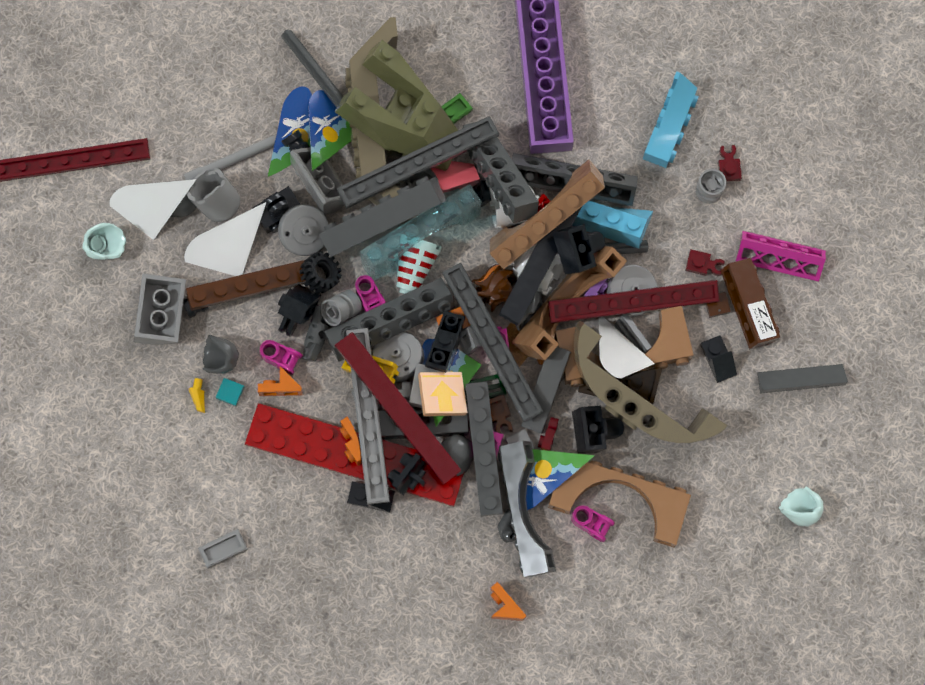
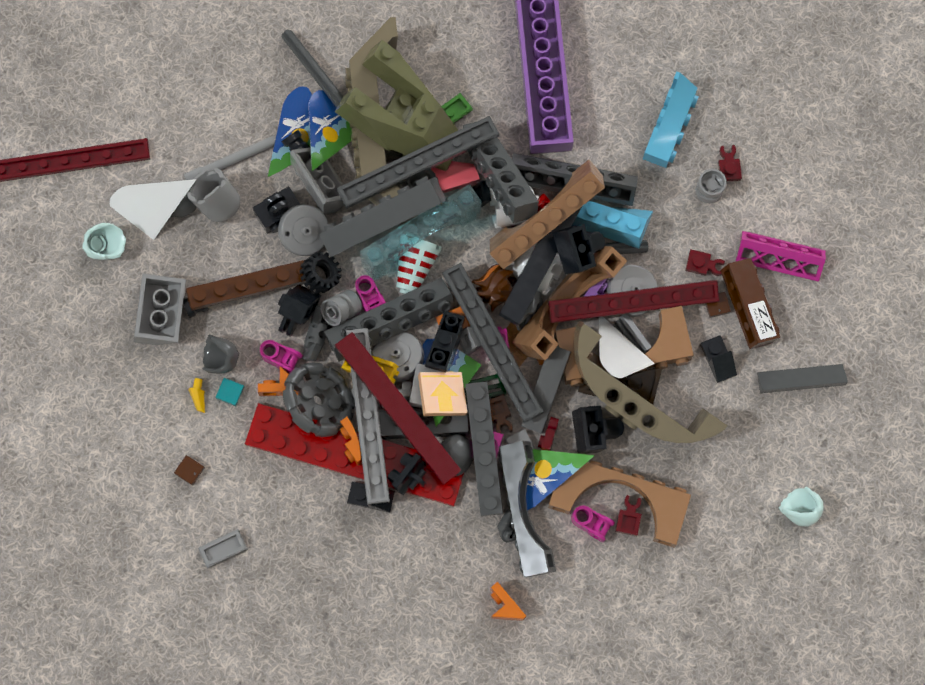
(189, 470): none -> reddish brown tile
(226, 245): white sticker -> none
(325, 391): none -> dark grey plate
(628, 520): none -> dark red plate

